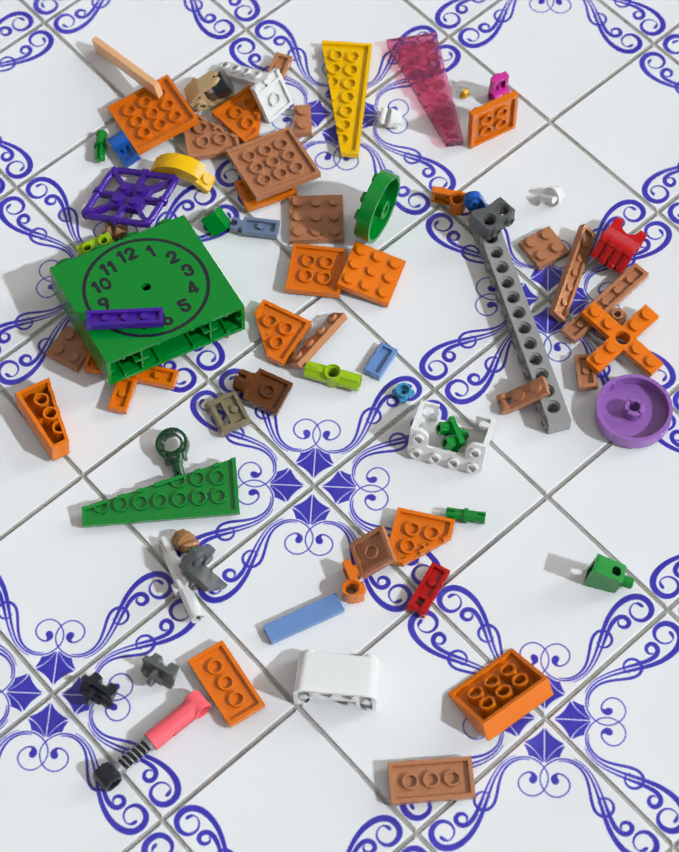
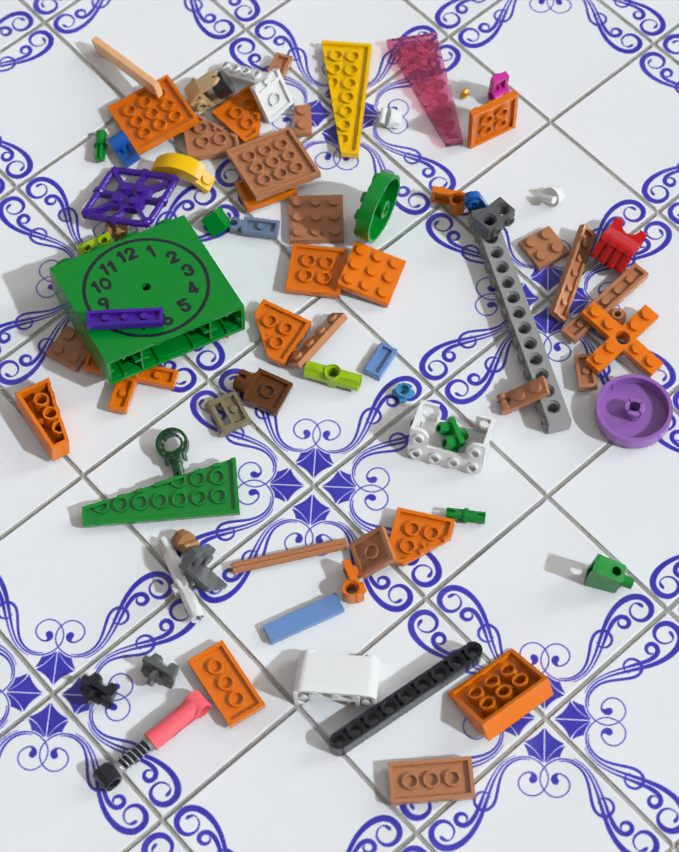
(288, 555): none -> nougat axle
(401, 707): none -> black beam
(428, 589): red plate -> none

